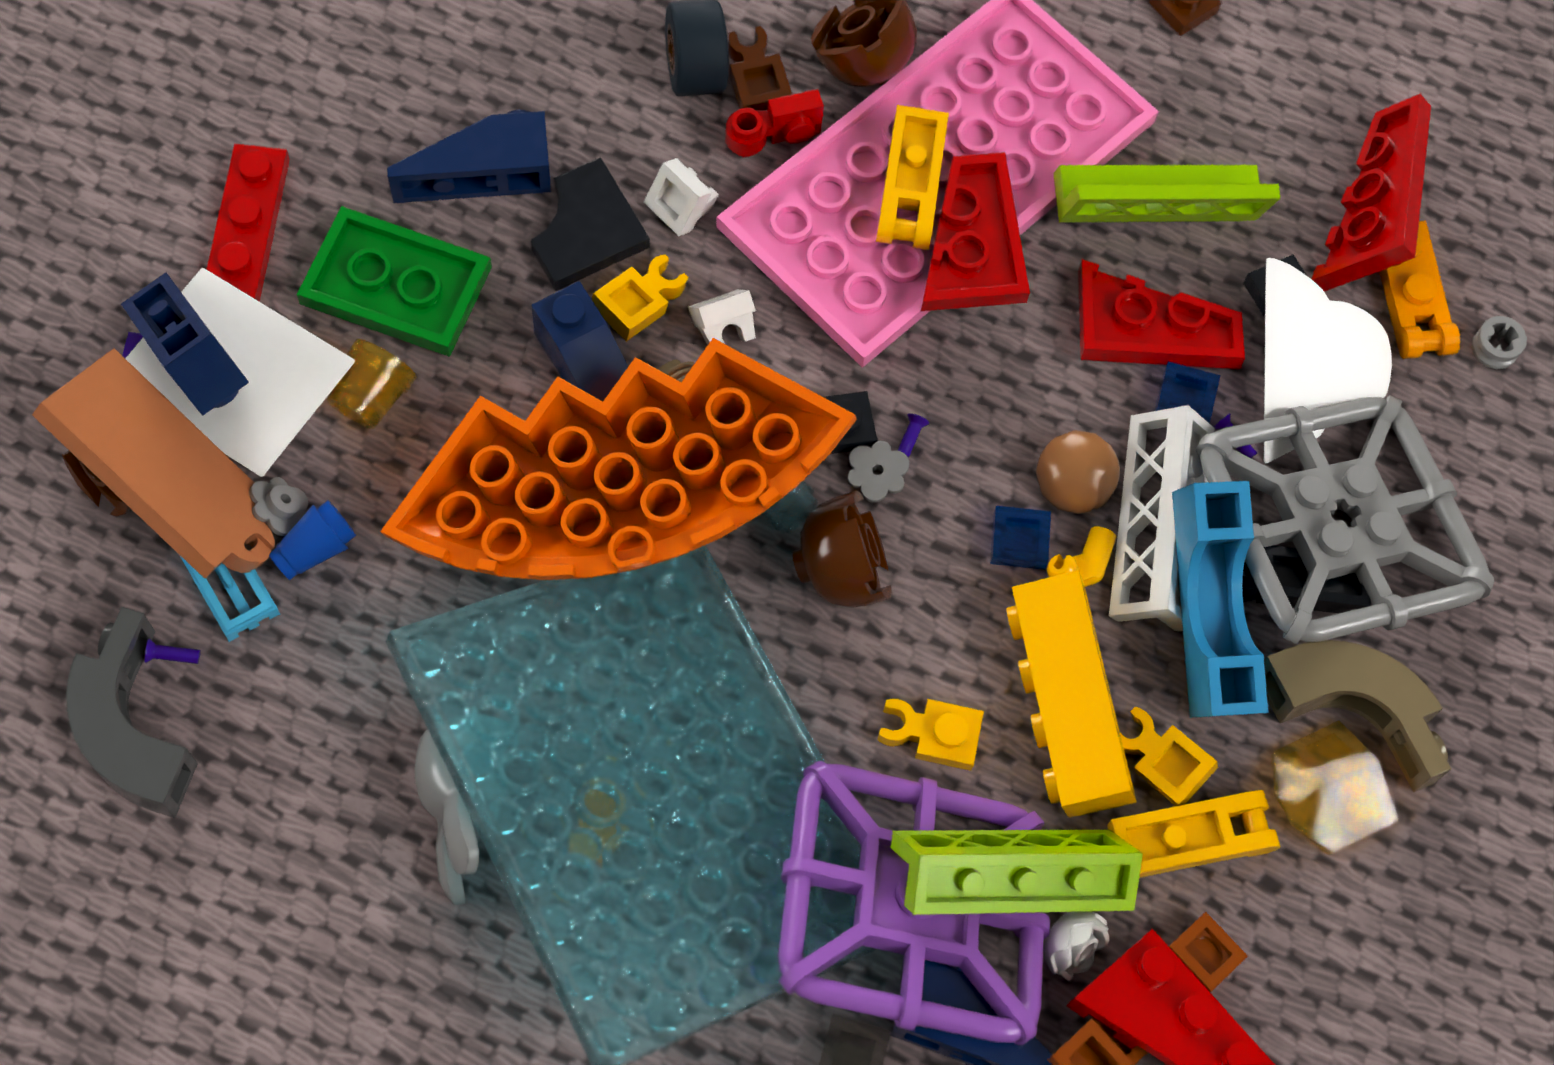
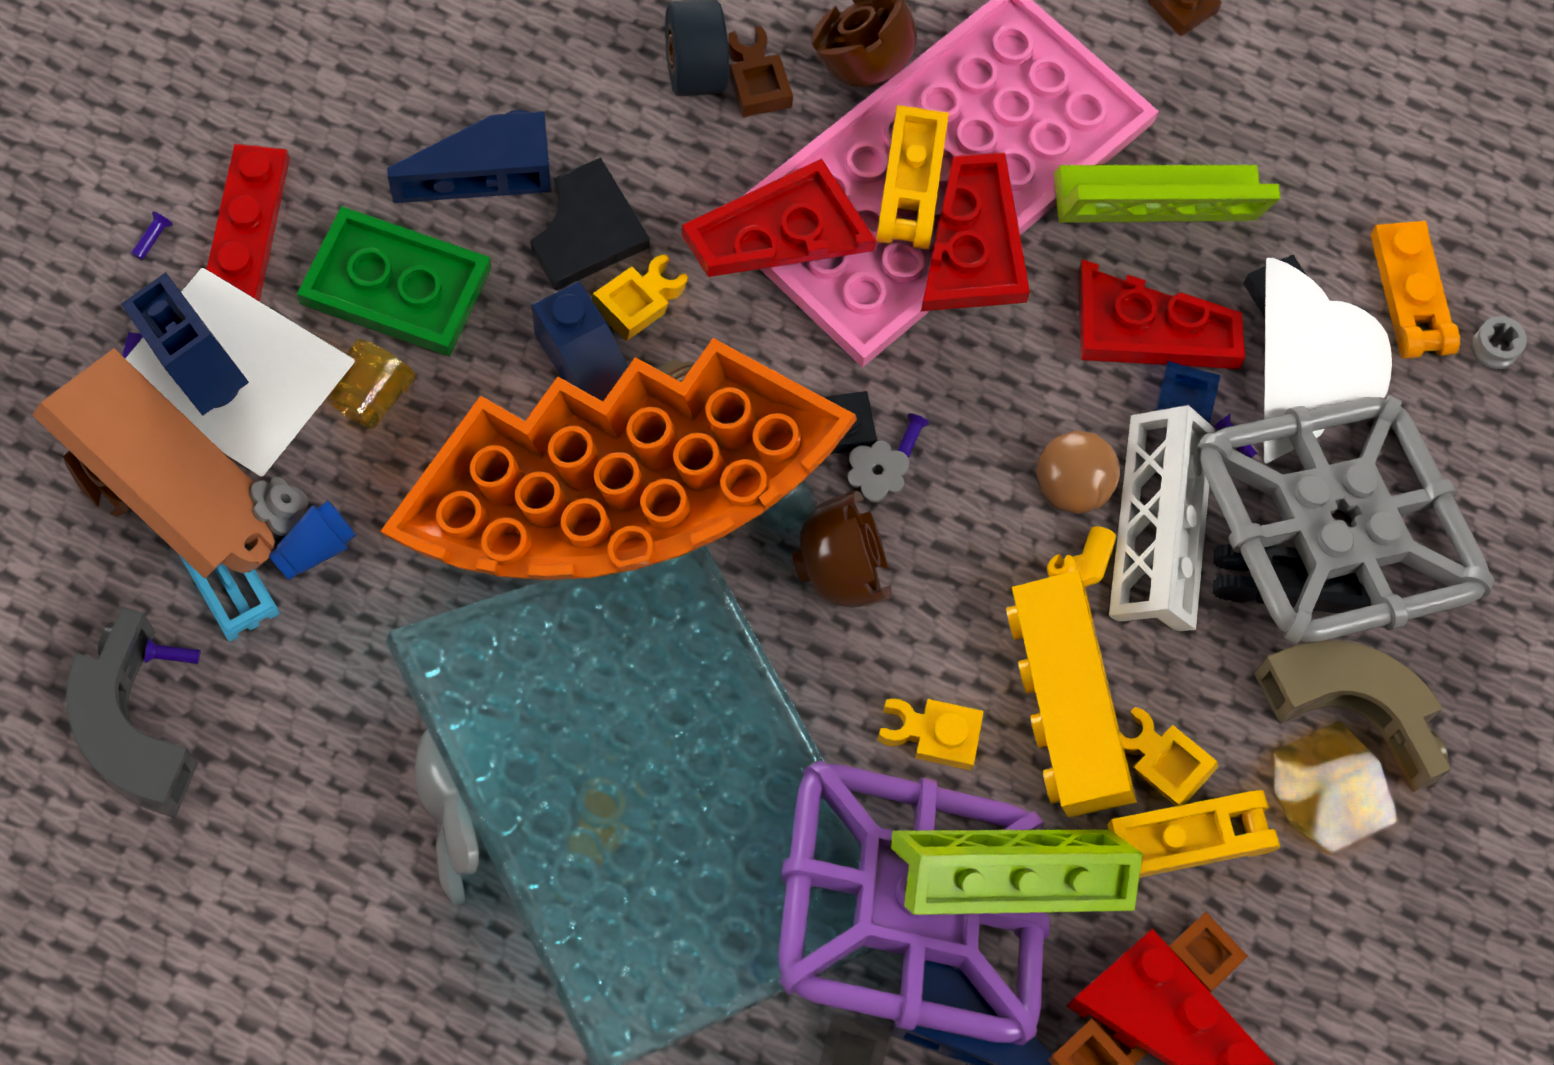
(151, 235): none -> dark purple piece
(679, 197): white tile -> none
(718, 312): white tile -> none
(780, 224): none -> red wing
(787, 119): red plate -> none
(1020, 537): clear blue tile -> none
(1074, 942): white plate -> none
(1211, 544): dark azure arch -> none
(1384, 199): red wing -> none

